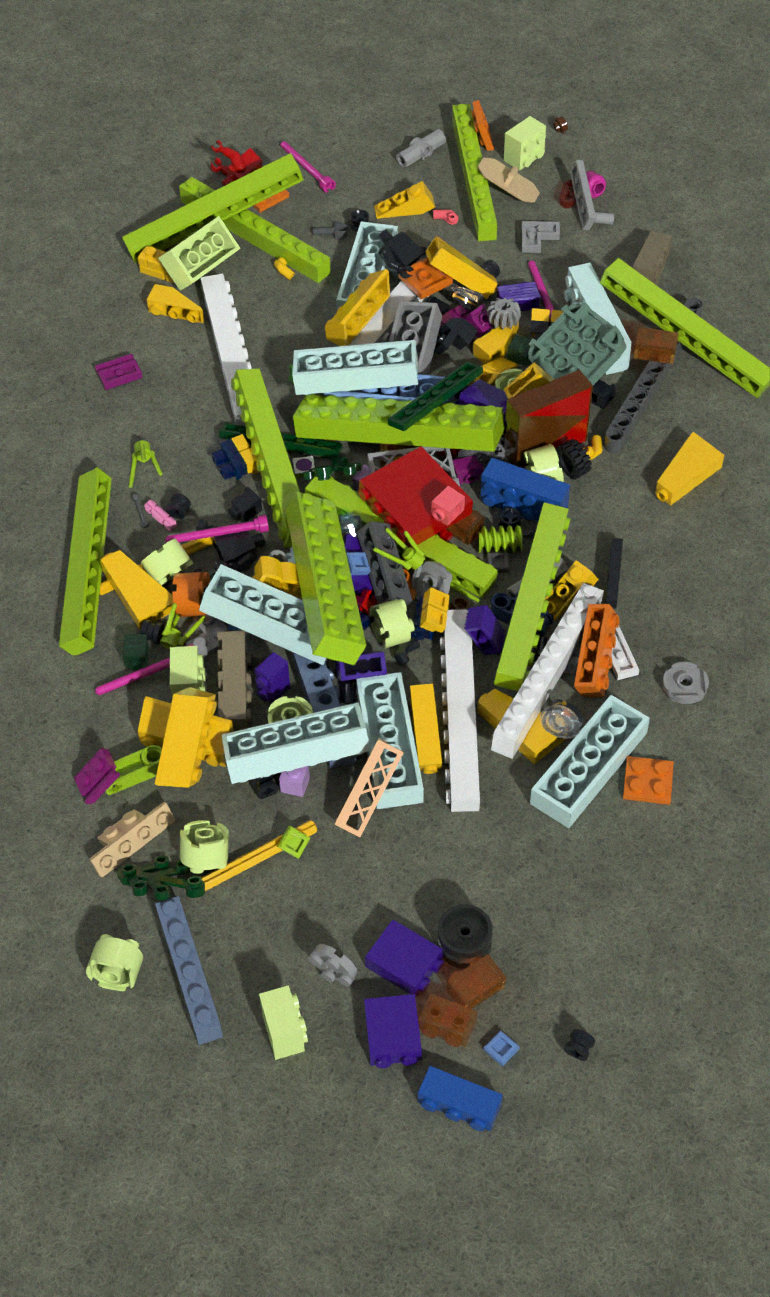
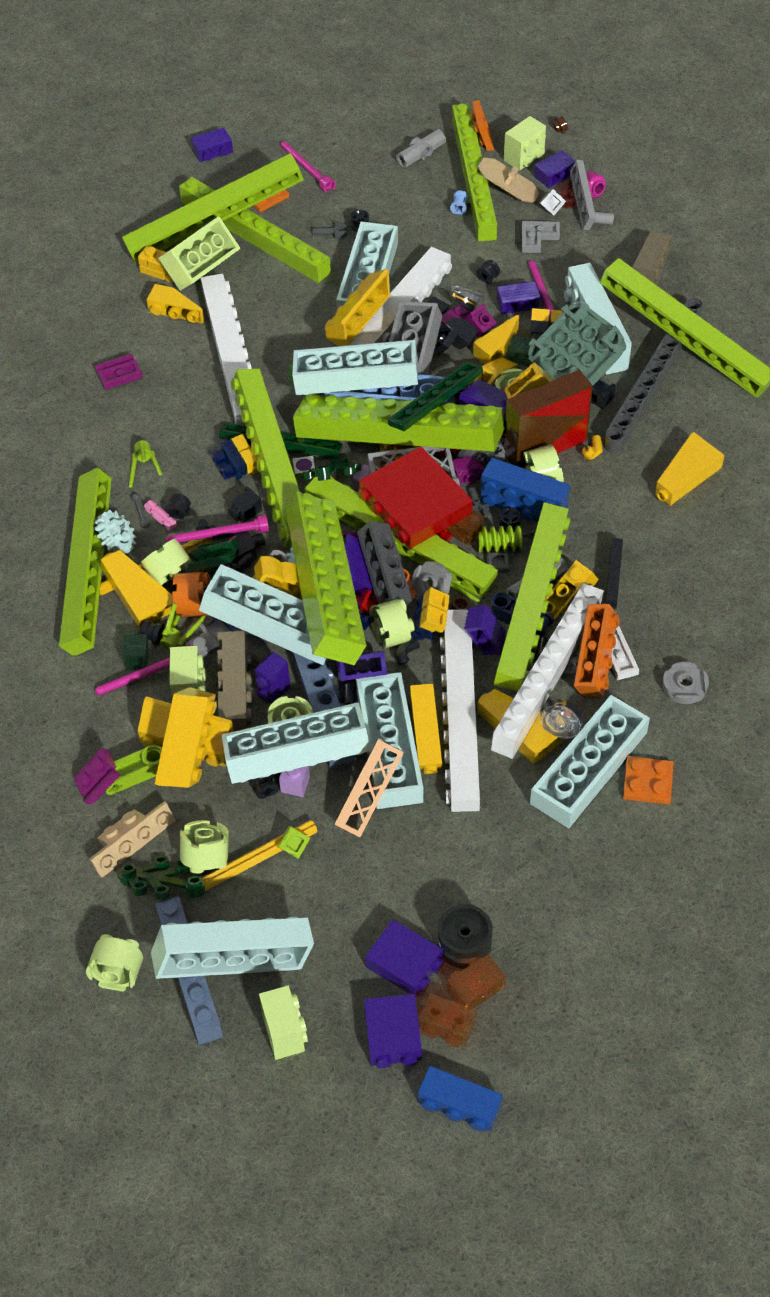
(115, 532): none -> light aqua gear
(211, 145): none -> dark purple brick
(213, 554): none -> dark green slope
(231, 947): none -> light aqua brick
(240, 166): red torso -> none
(280, 266): yellow arm -> none
(332, 966): light grey plate -> none
(350, 524): clear light blue head -> none
(358, 563): medium blue tile -> none
(400, 253): black torso -> none
(408, 202): yellow slope -> none
(412, 557): lime plant -> none
(426, 279): orange plate -> none
(447, 215): coral arm -> none
(447, 505): coral brick -> none
(459, 203): none -> light blue bush
(460, 267): yellow slope -> none
(484, 508): none -> dark grey bar
(501, 1048): medium blue tile -> none
(504, 313): light grey gear -> none
(552, 202): none -> tile
(554, 169): none -> dark purple brick
(573, 459): black tyre -> none
(579, 1044): black wheel -> none
(656, 345): clear orange brick -> none

